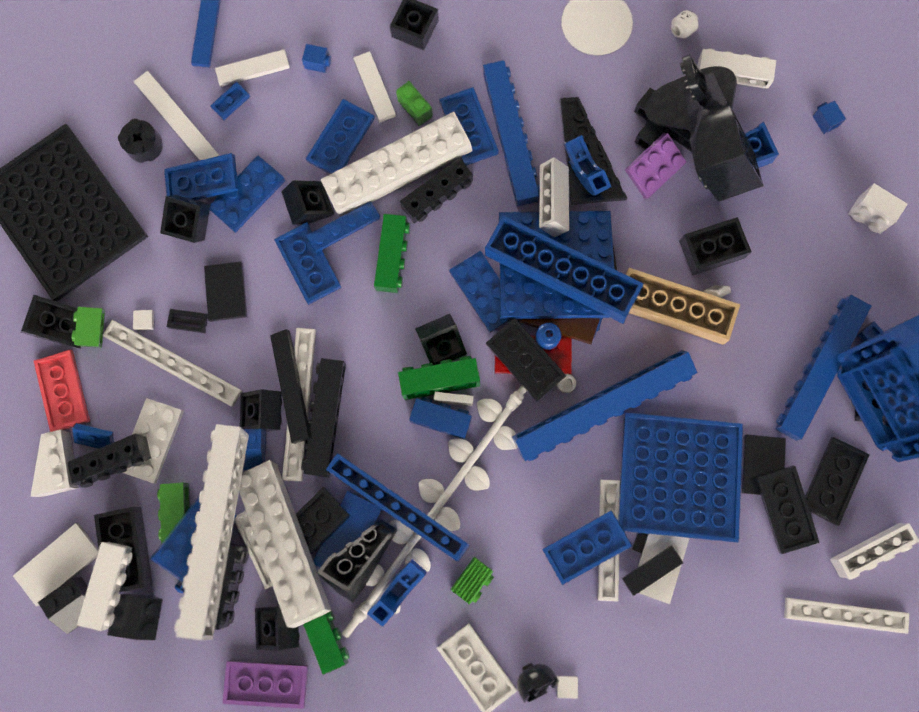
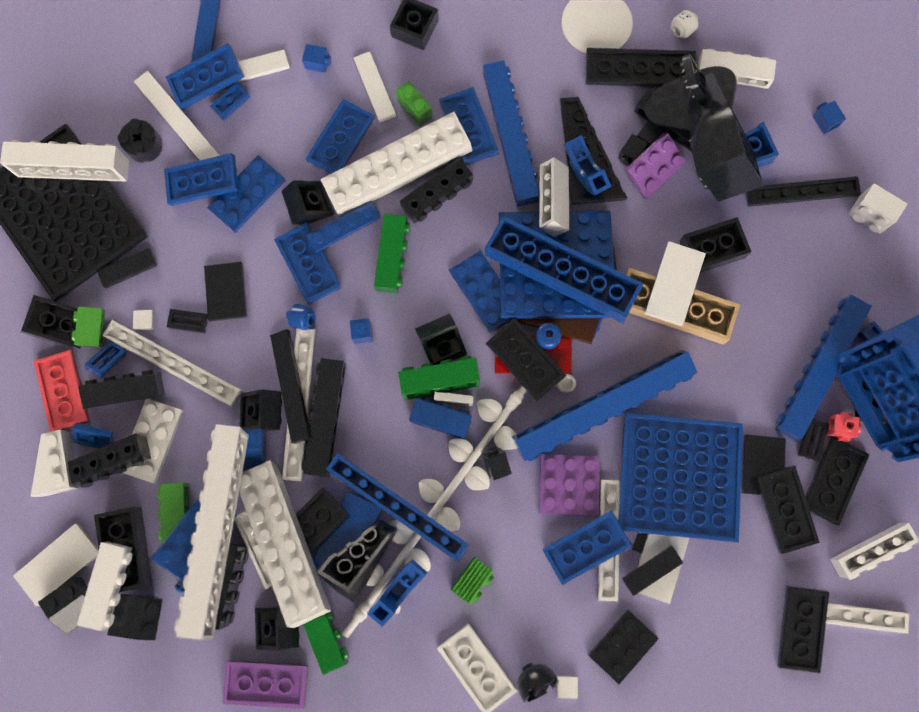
(65, 160): none -> white brick
(112, 359): none -> blue tile
(121, 390): none -> black brick
(126, 268): none -> black tile
(185, 218): black brick -> none
(205, 76): none -> blue plate
(300, 317): none -> blue head
(361, 330): none -> blue brick
(496, 463): none -> black brick
(569, 484): none -> medium lavender plate
(623, 646): none -> black plate
(632, 150): none -> black brick
(633, 66): none -> black plate
(675, 283): none -> white tile
(718, 290): white tile -> none
(803, 629): none -> black tile
(804, 191): none -> black tile
(820, 444): none -> black tile
(844, 426): none -> coral brick

